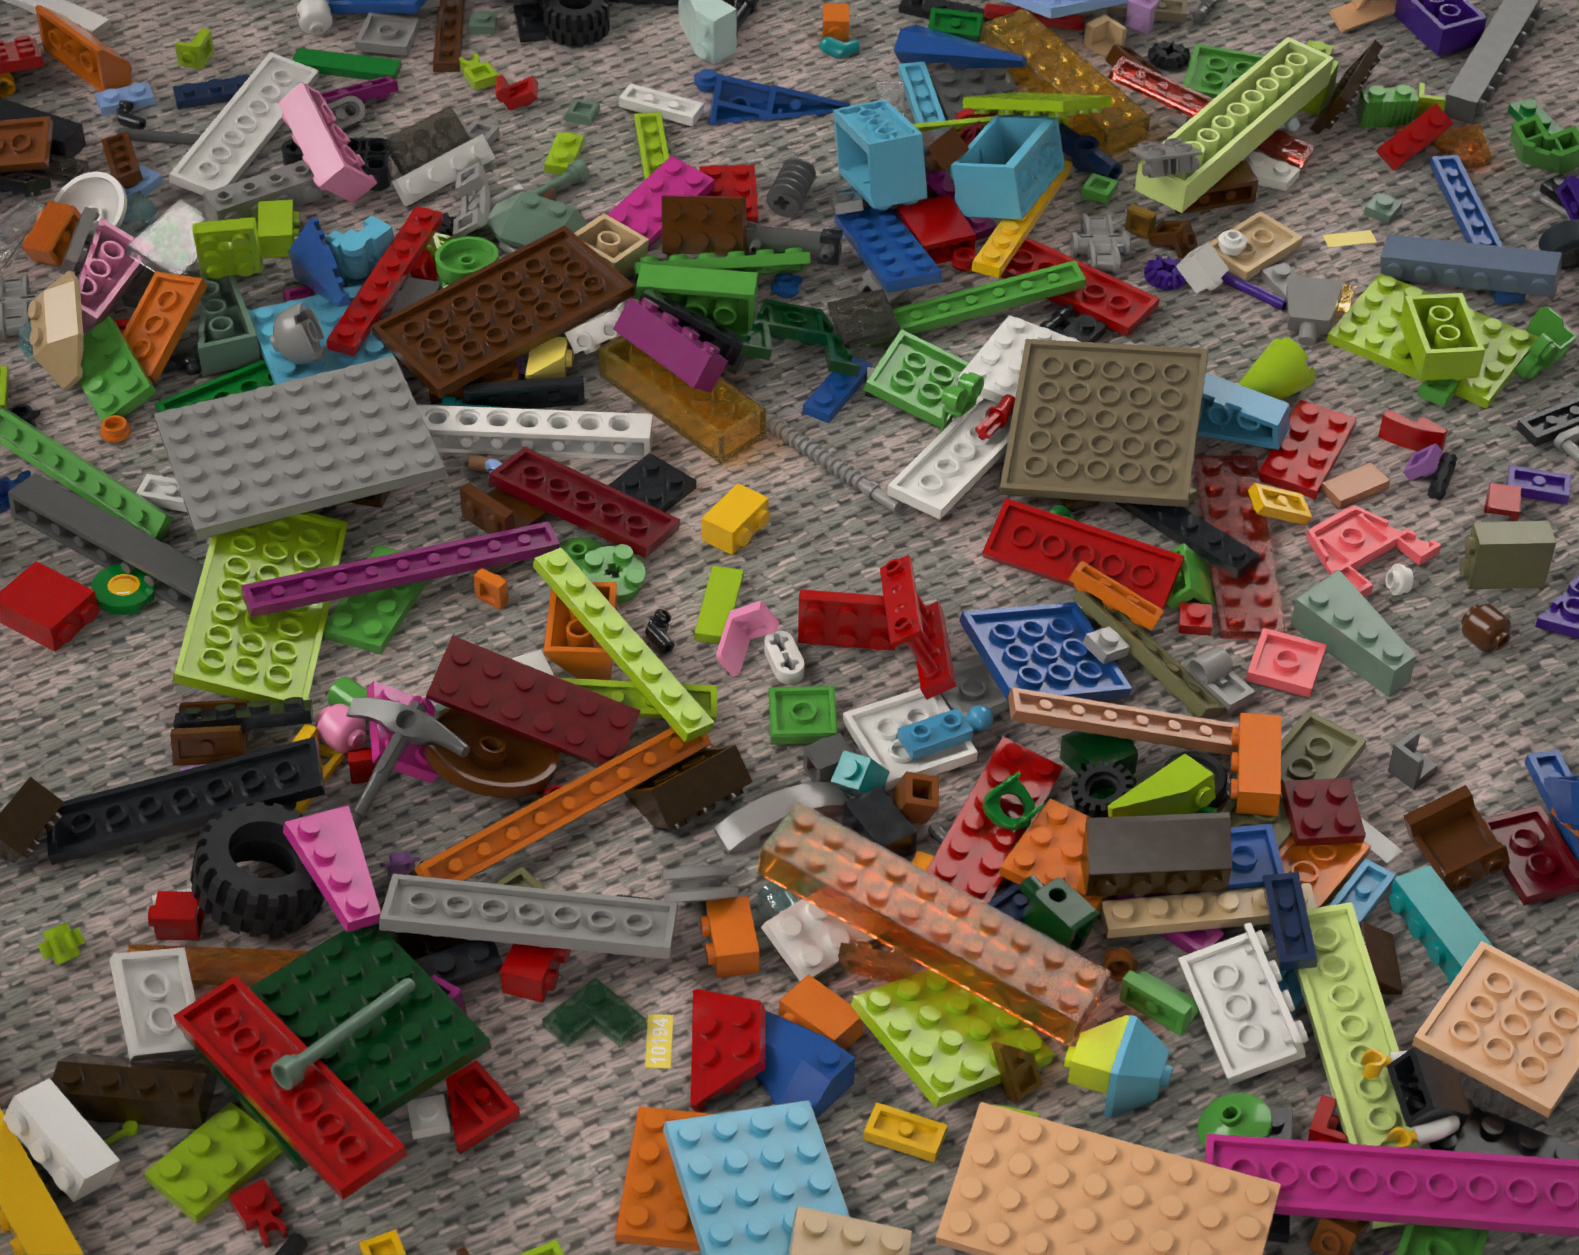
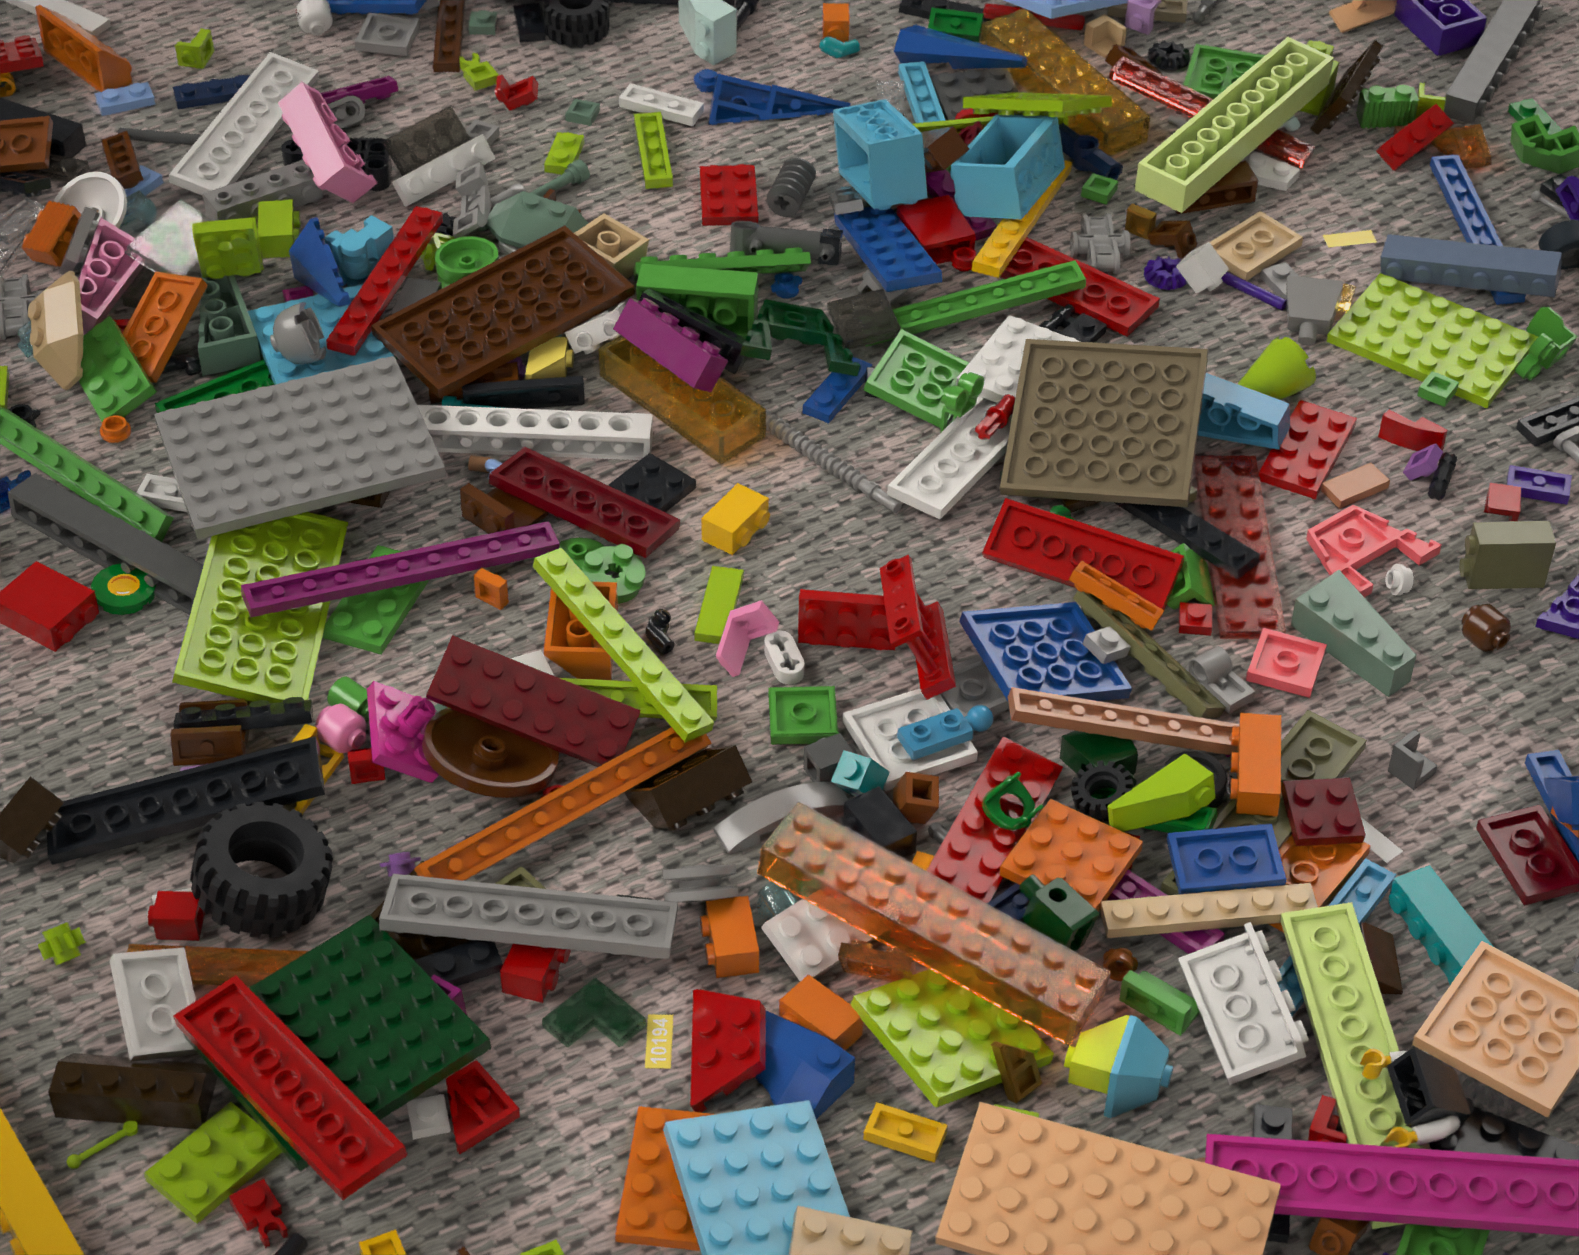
(61, 1140): white brick -> none
(126, 116): black arm -> none
(291, 1069): sand green piece -> none
(336, 863): dark pink wing -> none
(348, 64): green tile -> none
(407, 725): dark grey piece -> none
(425, 267): red plate -> none
(643, 207): dark pink plate -> none
(703, 224): reddish brown plate -> none
(1157, 854): dark brown slope -> none
(1167, 157): light grey hinge -> none
(1232, 242): white plate -> none
(1250, 1116): bright green dish -> none
(1279, 504): yellow plate -> none
(1289, 921): dark blue plate -> none
(1383, 208): sand green plate -> none
(1441, 336): lime brick -> none
(1456, 840): reddish brown panel -> none

